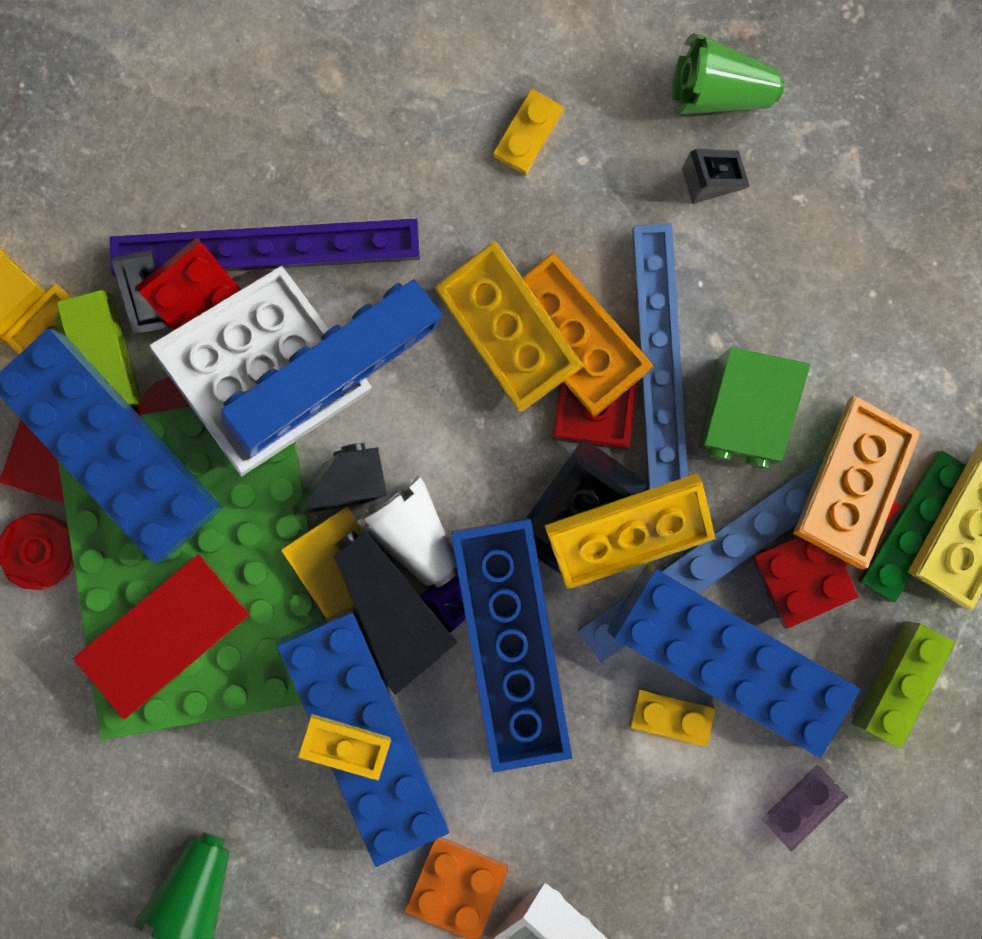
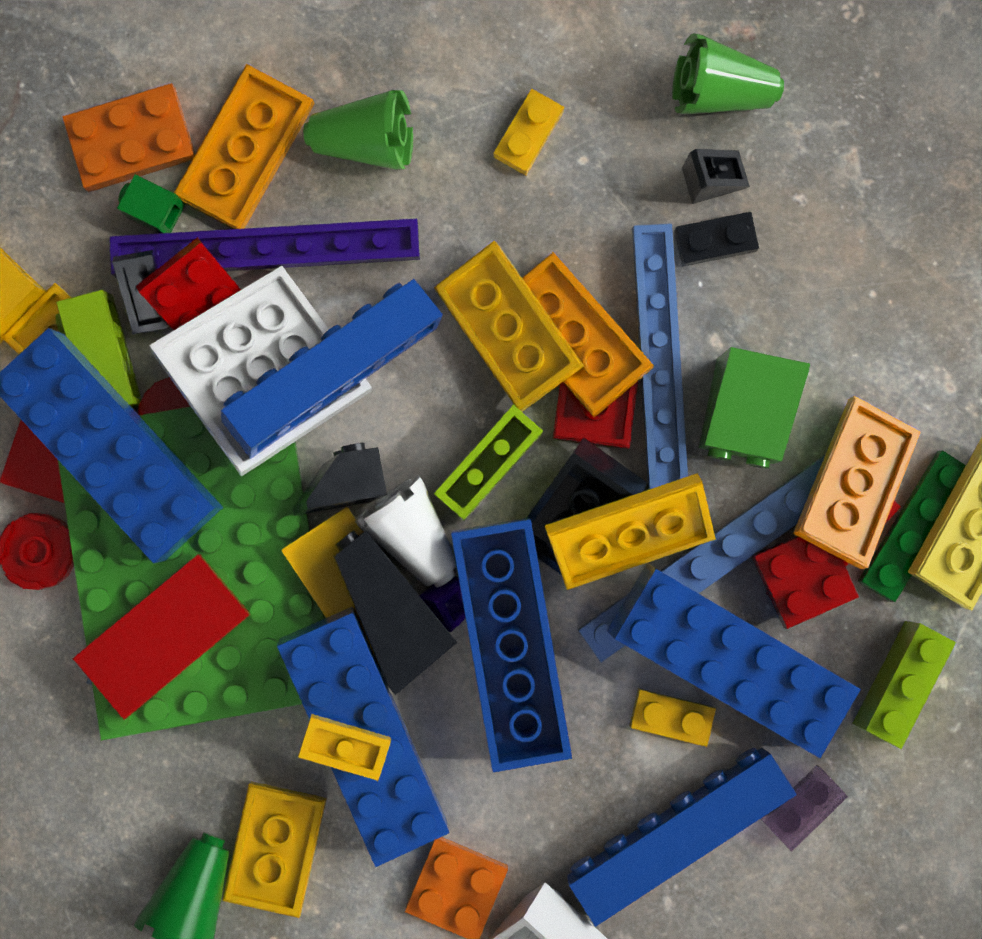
(129, 137): none -> orange plate
(150, 205): none -> green brick
(244, 148): none -> light orange tile
(274, 849): none -> yellow tile
(364, 131): none -> bright green cone
(488, 462): none -> lime brick
(679, 835): none -> blue brick
(716, 239): none -> black plate

